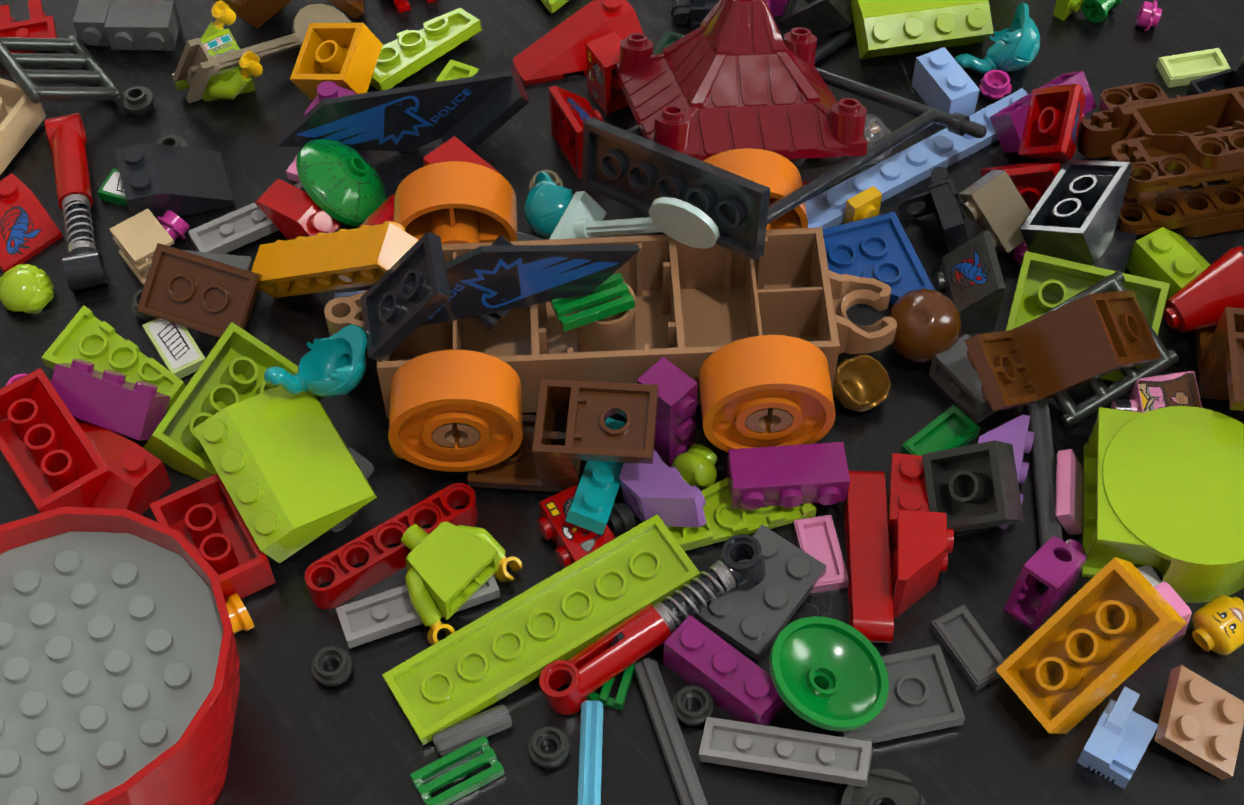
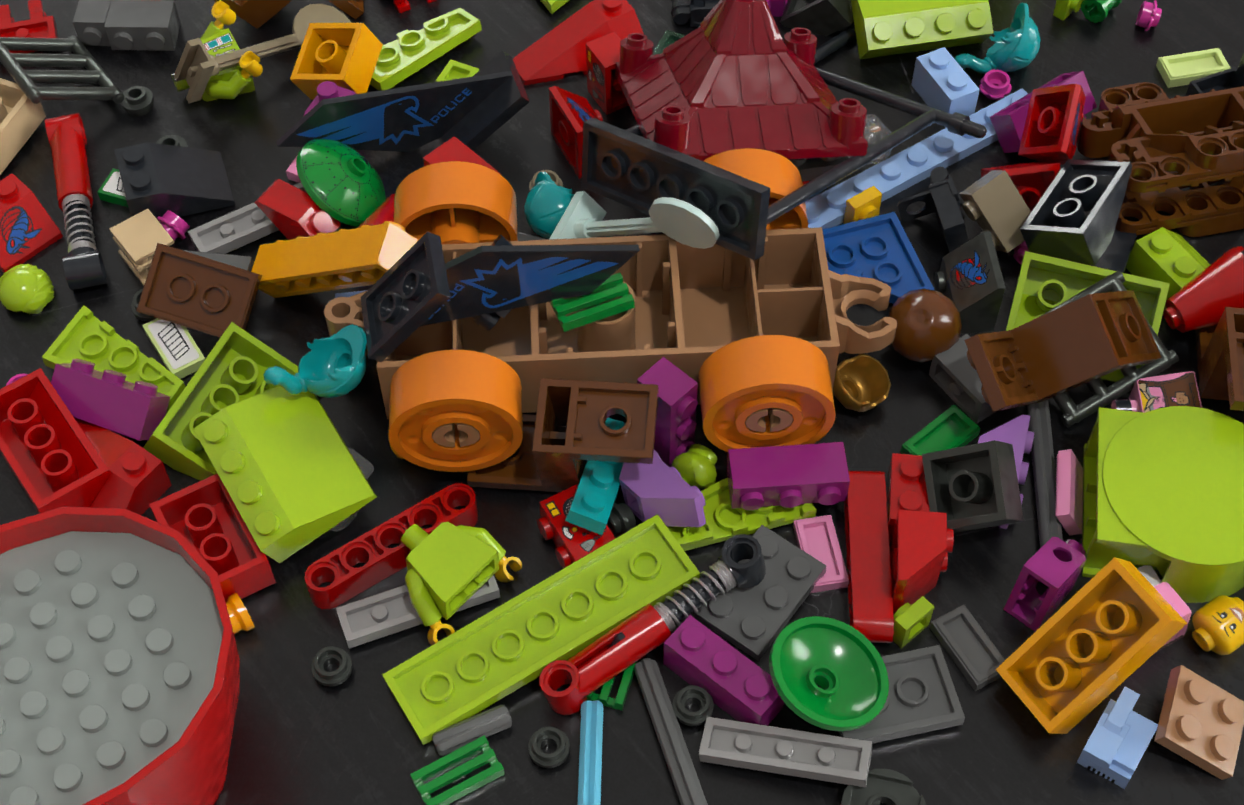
(911, 620): none -> lime plate

